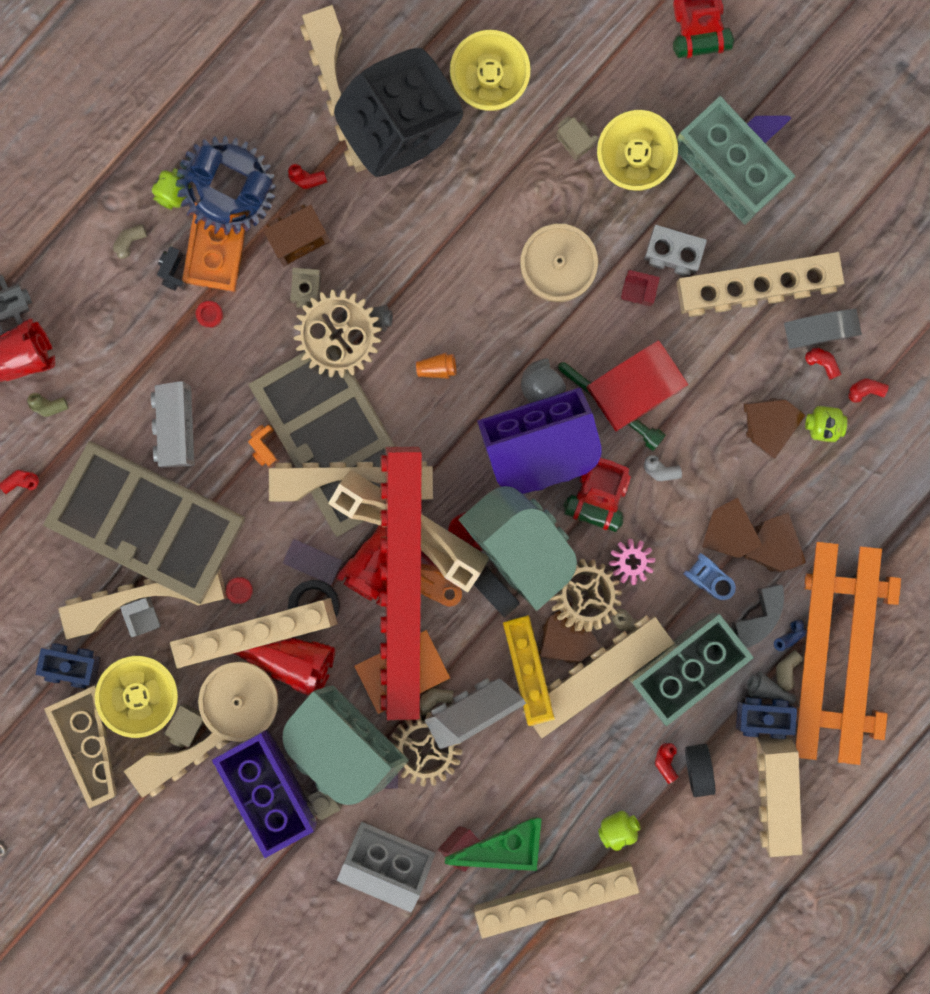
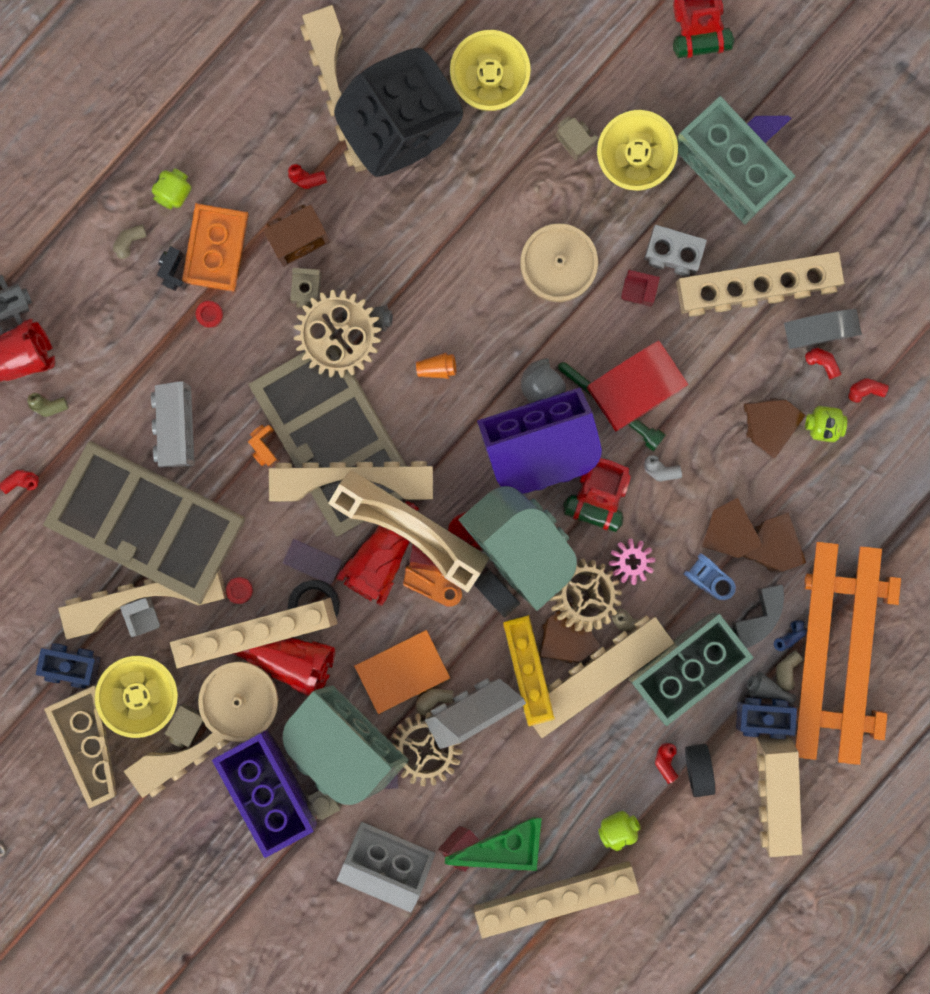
(215, 206): dark blue piece -> none
(402, 582): red brick -> none

